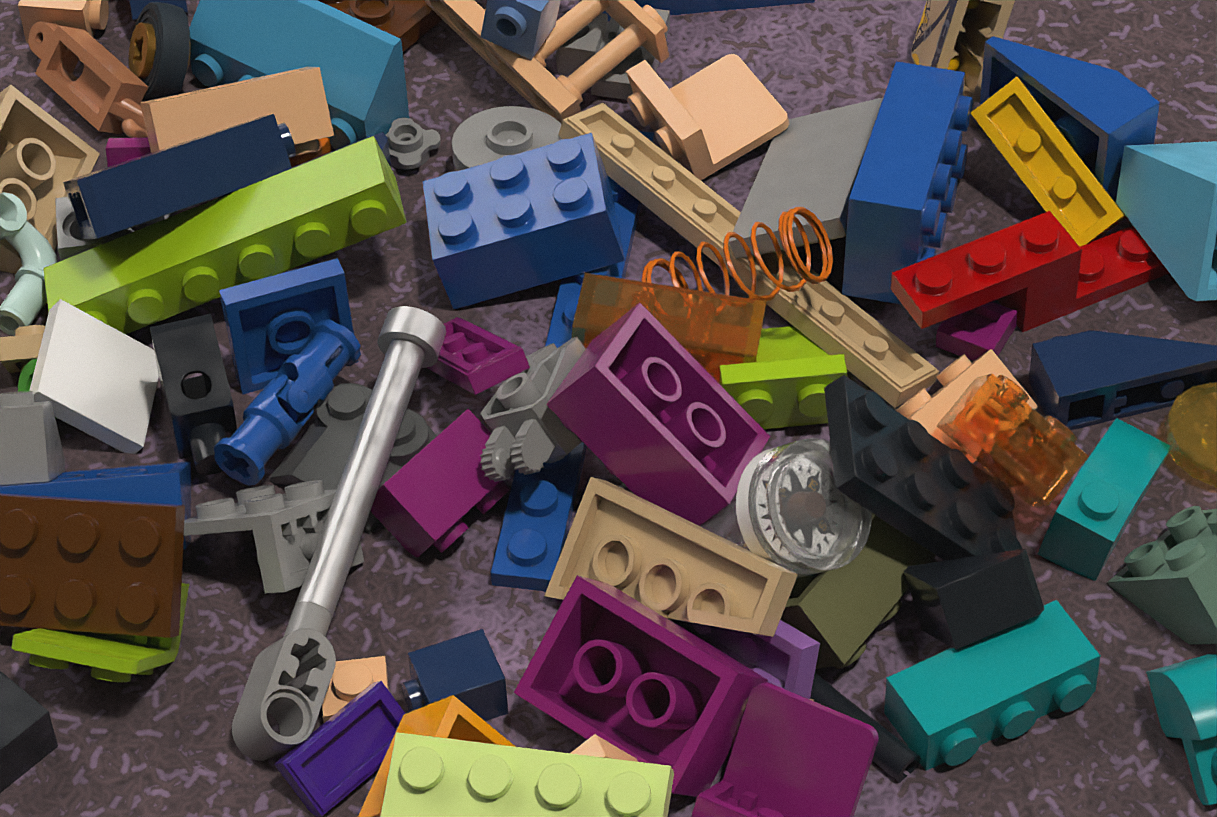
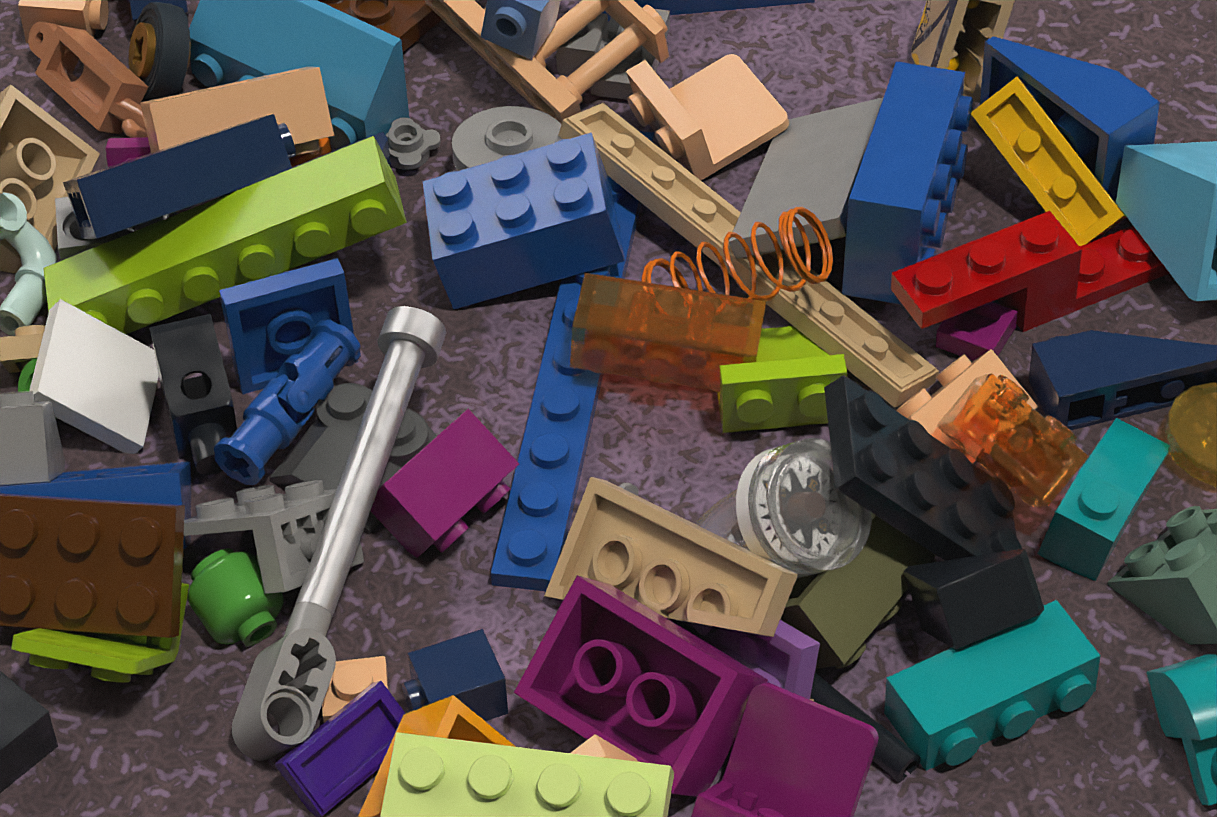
(232, 599): none -> bright green head
(477, 357): magenta tile -> none
(521, 422): light grey hinge -> none
(658, 418): magenta brick -> none

